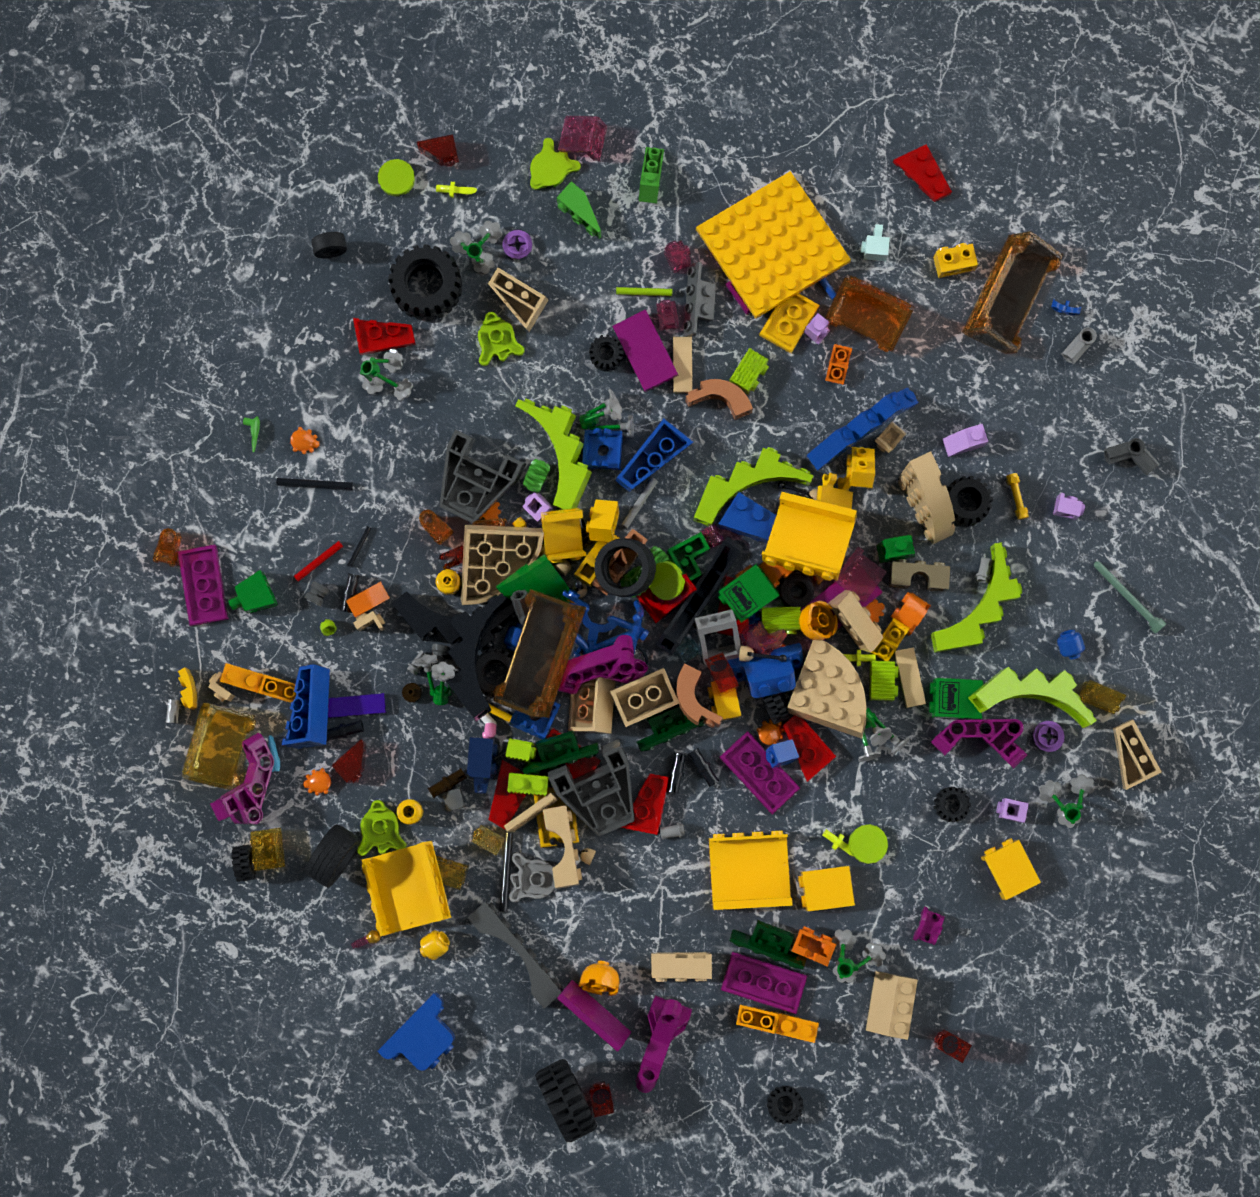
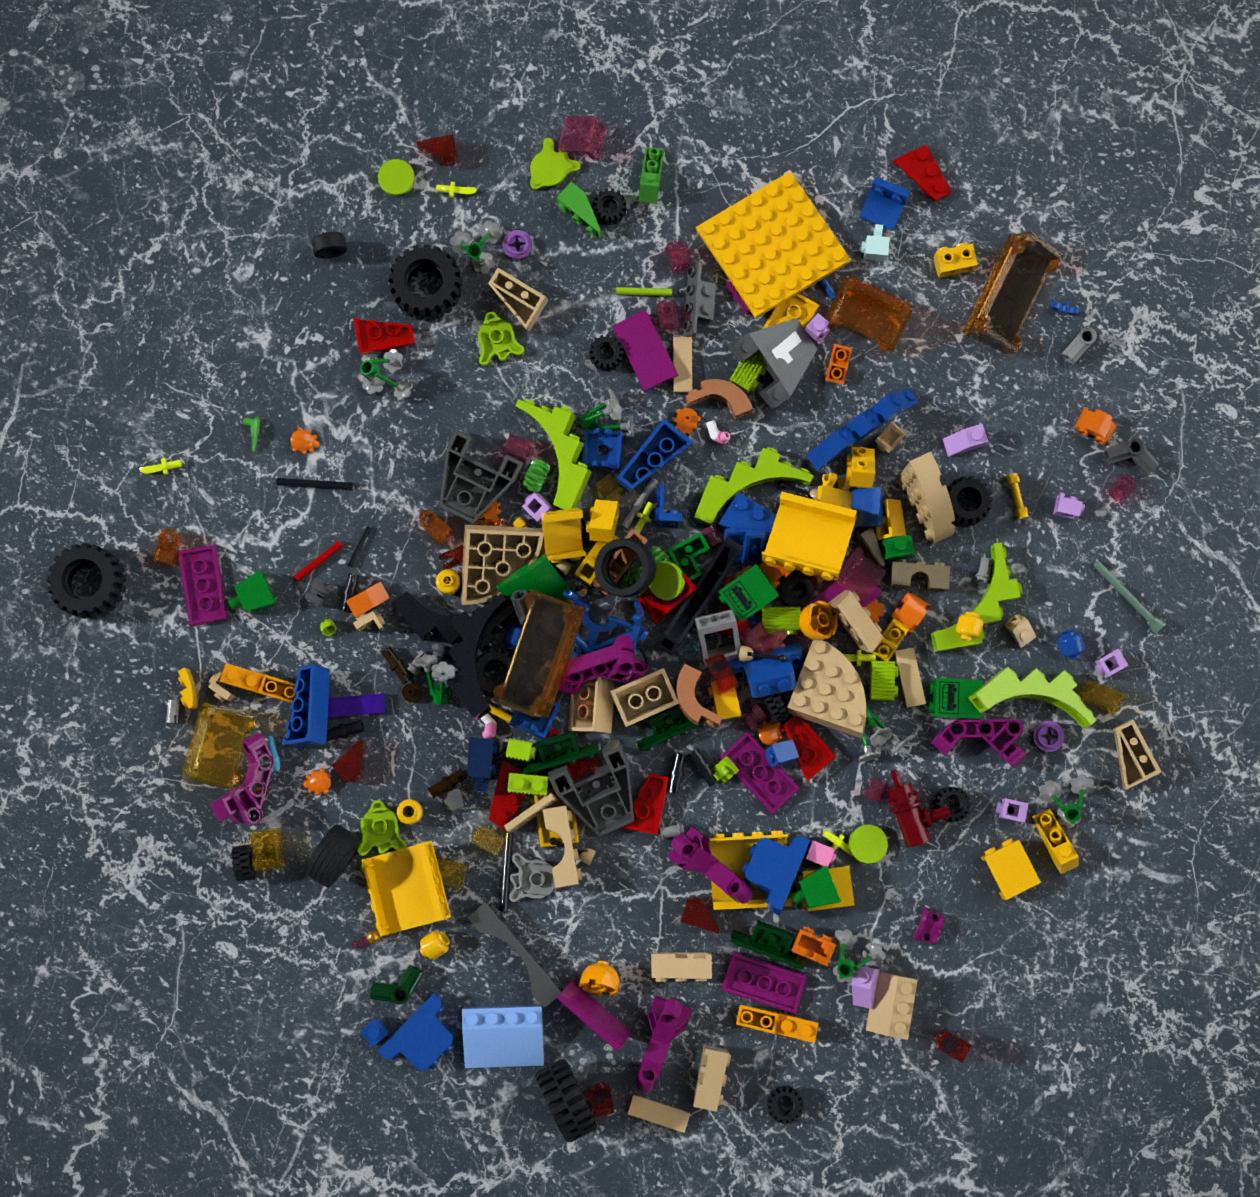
(64, 570): none -> black tyre
(165, 466): none -> neon yellow piece
(375, 1031): none -> blue brick
(388, 992): none -> dark green piece
(396, 665): none -> dark brown pin
(503, 1036): none -> light blue slope
(518, 447): none -> clear pink brick
(609, 196): none -> black tyre
(609, 488): none -> clear yellow bracket
(644, 517): none -> neon yellow piece
(658, 1113): none -> tan tile
(672, 518): none -> blue bracket
(686, 420): none -> orange piece
(694, 854): none -> magenta connector
(698, 915): none -> clear red slope
(711, 1078): none -> tan wedge
(716, 435): none -> arm
(725, 770): none -> lime tile
(752, 542): none -> blue slope
(754, 716): none -> clear pink wheel
(775, 869): none -> blue brick
(784, 352): none -> dark grey wedge
(816, 889): none -> green torso
(820, 854): none -> bright pink brick
(864, 986): none -> lavender slope
(869, 507): none -> blue slope
(871, 547): none -> dark tan slope
(875, 789): none -> clear pink wheel
(884, 203): none -> blue bracket
(892, 520): none -> yellow brick
(910, 817): none -> dark red piece
(969, 626): none -> yellow head
(1020, 629): none -> tan bracket
(1056, 841): none -> yellow slope
(1096, 424): none -> orange cylinder
(1116, 660): none -> lavender brick
(1122, 488): none -> clear pink bracket

